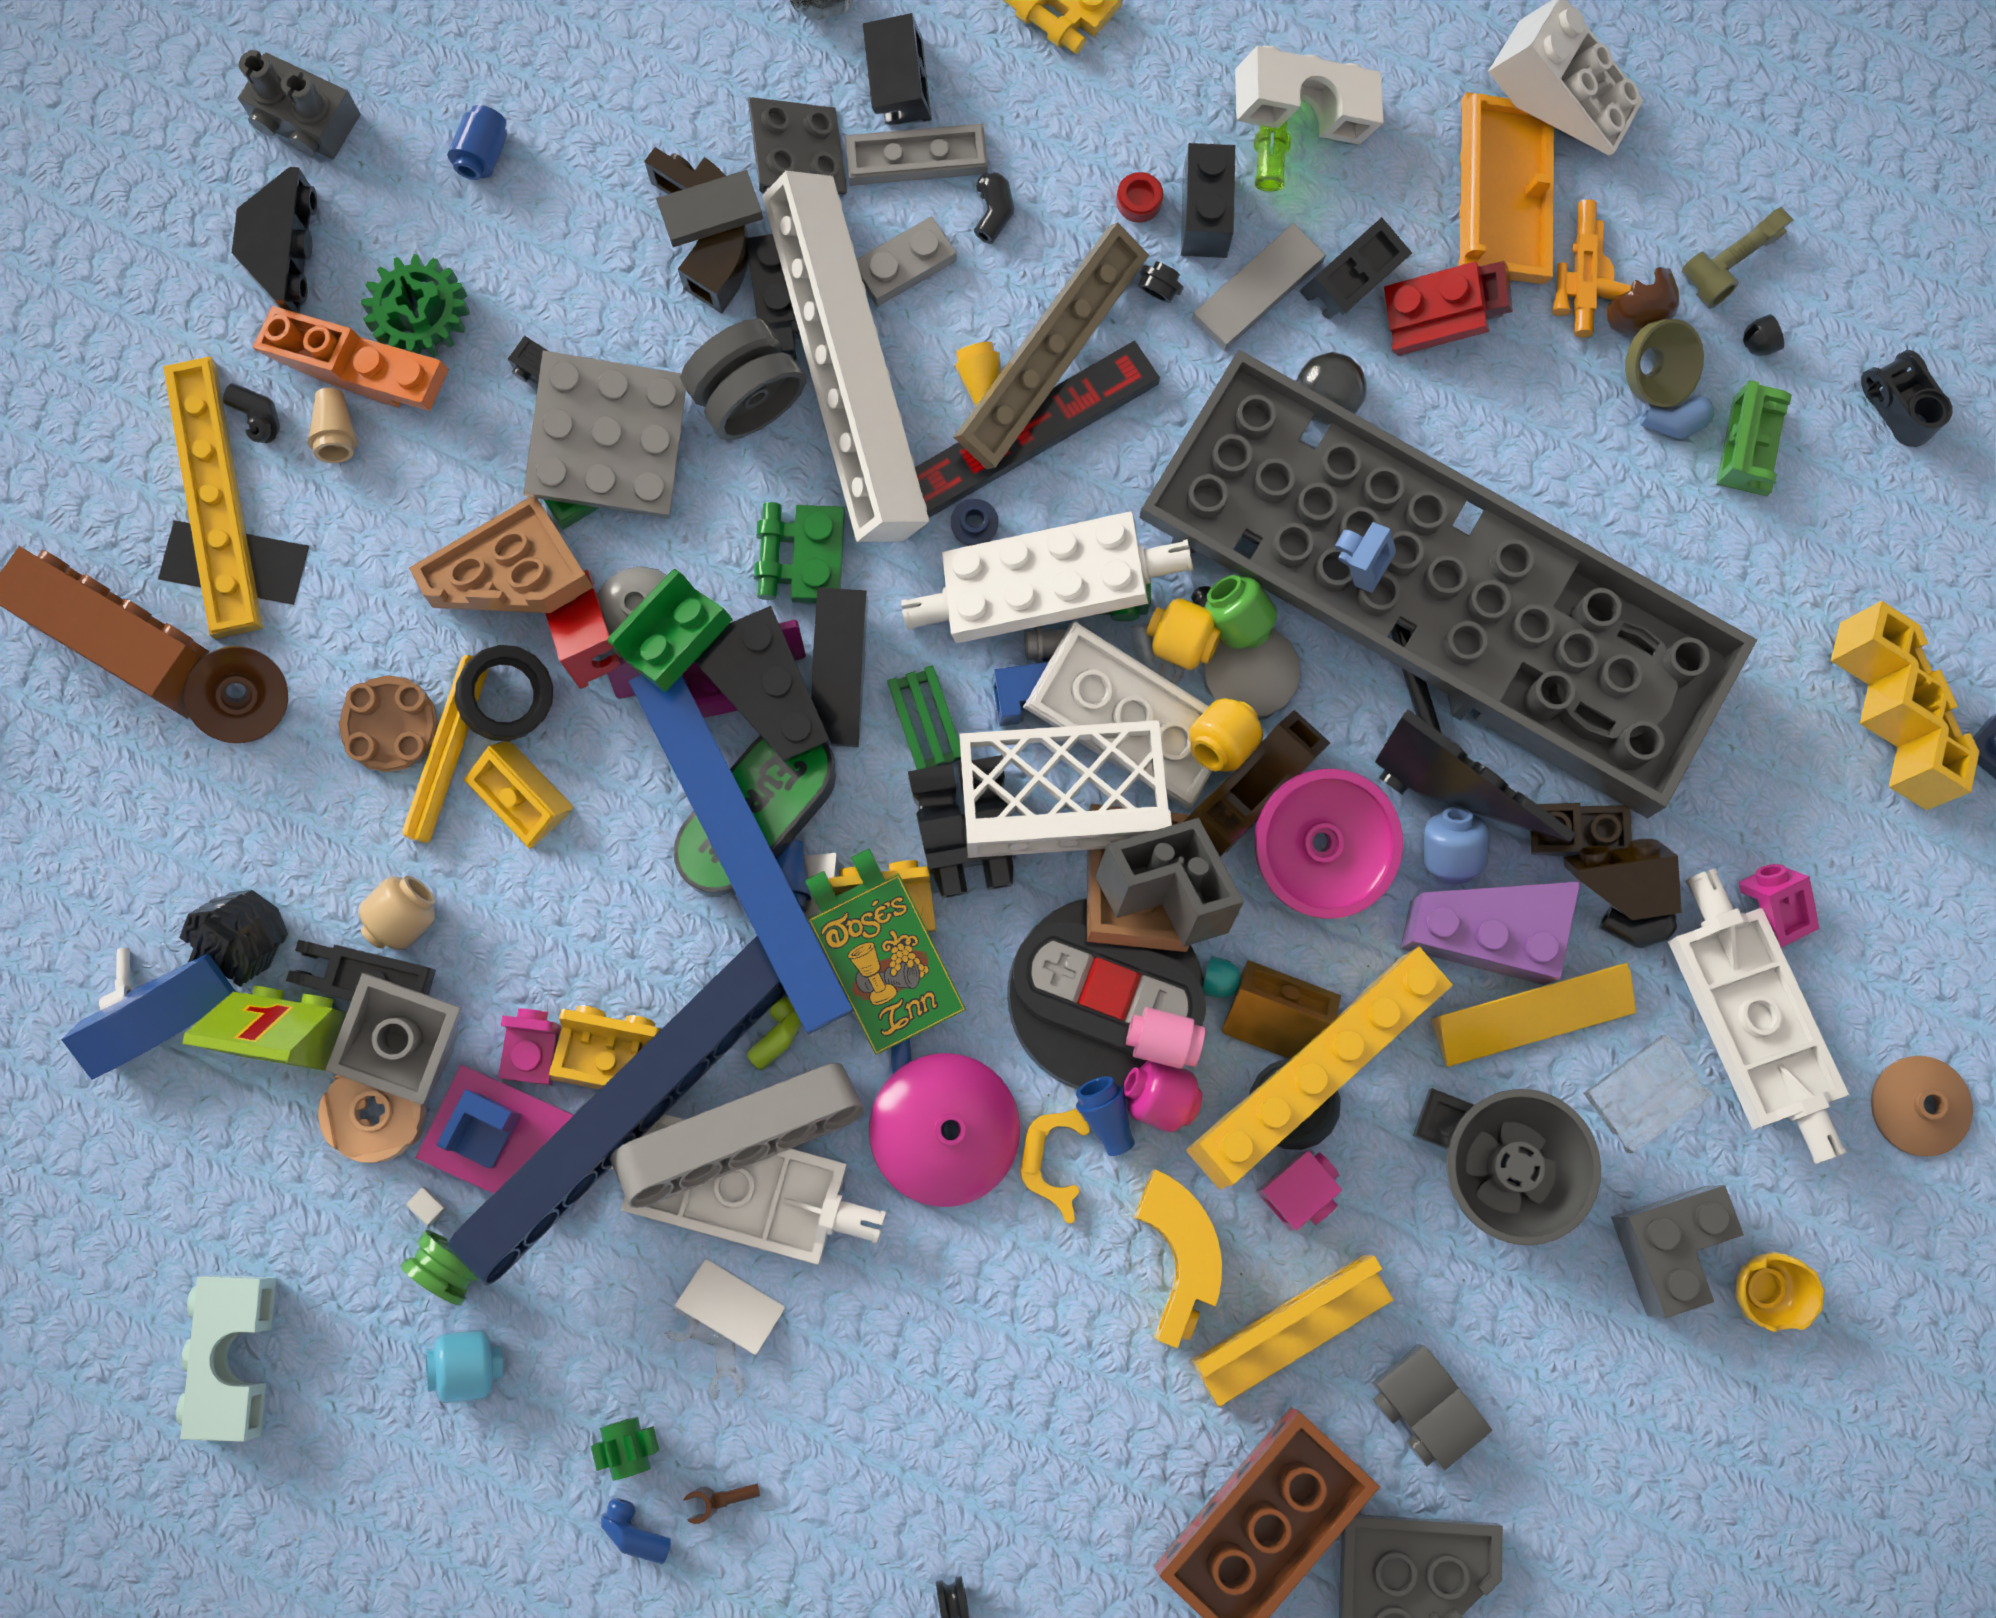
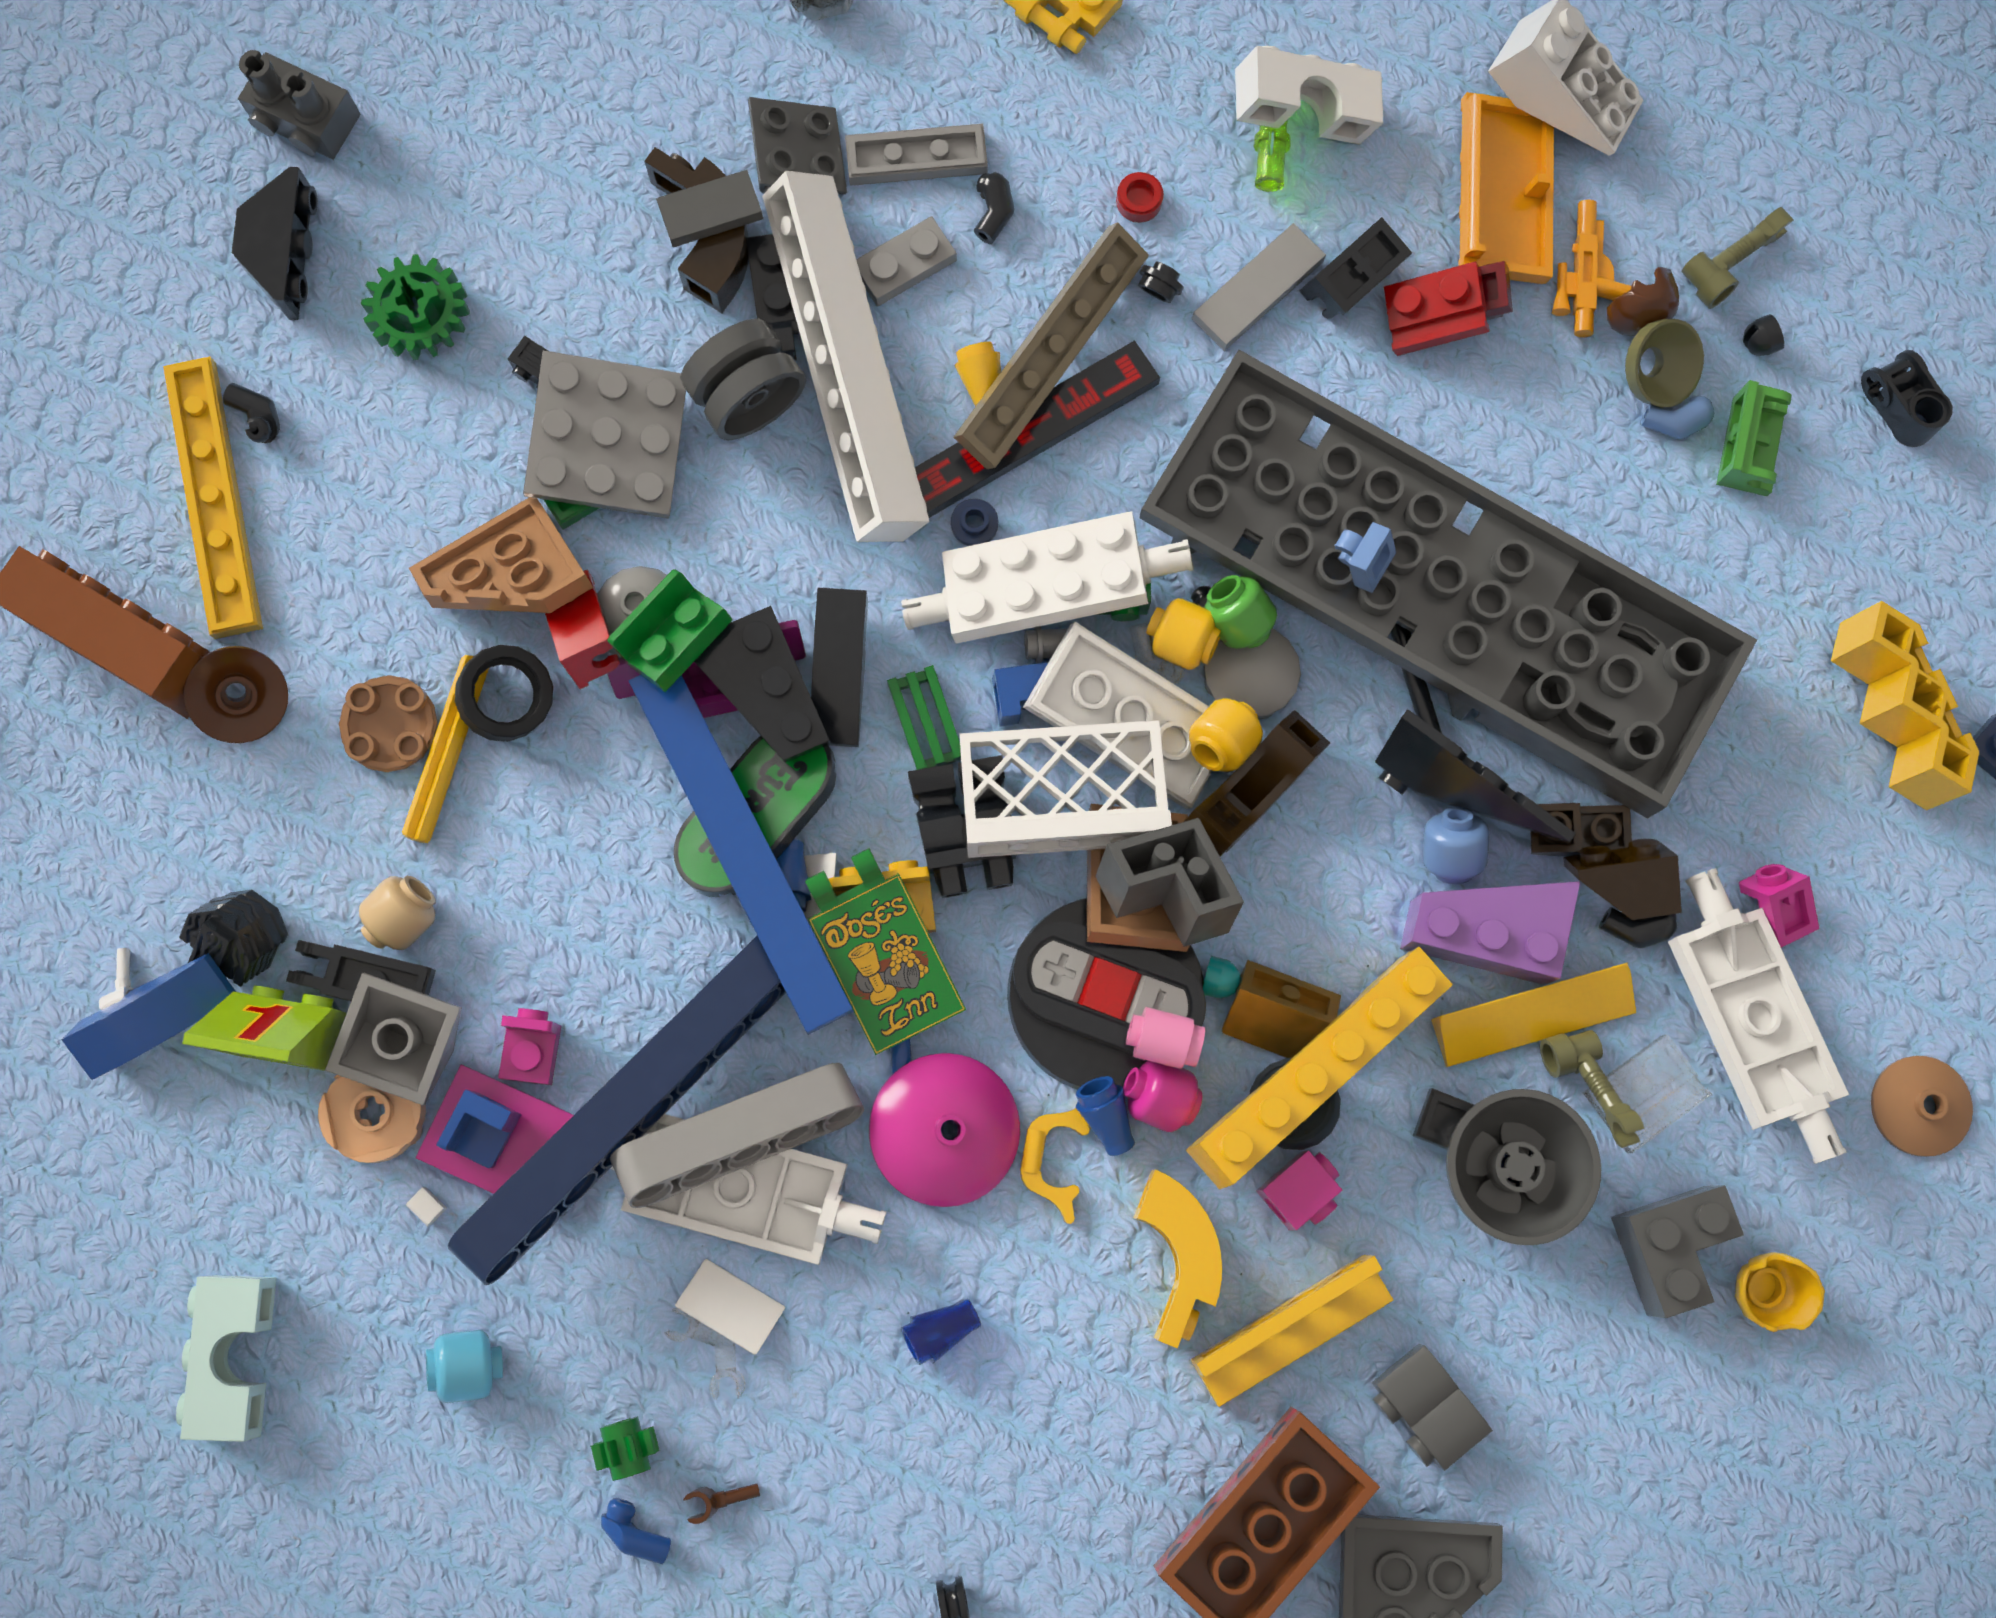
(274, 562): black sticker -> none
(331, 427): tan cone -> none
(350, 362): orange slope -> none
(439, 1269): bright green wheel -> none
(478, 142): blue brick -> none
(518, 792): yellow slope -> none
(597, 1046): yellow bracket -> none
(779, 1037): lime arm -> none
(816, 551): green plate -> none
(897, 69): black hinge -> none
(939, 1330): none -> clear blue cone
(1208, 200): black brick -> none
(1336, 379): clear smoke hair -> none
(1360, 848): dark pink dish -> none
(1579, 1055): none -> olive brick

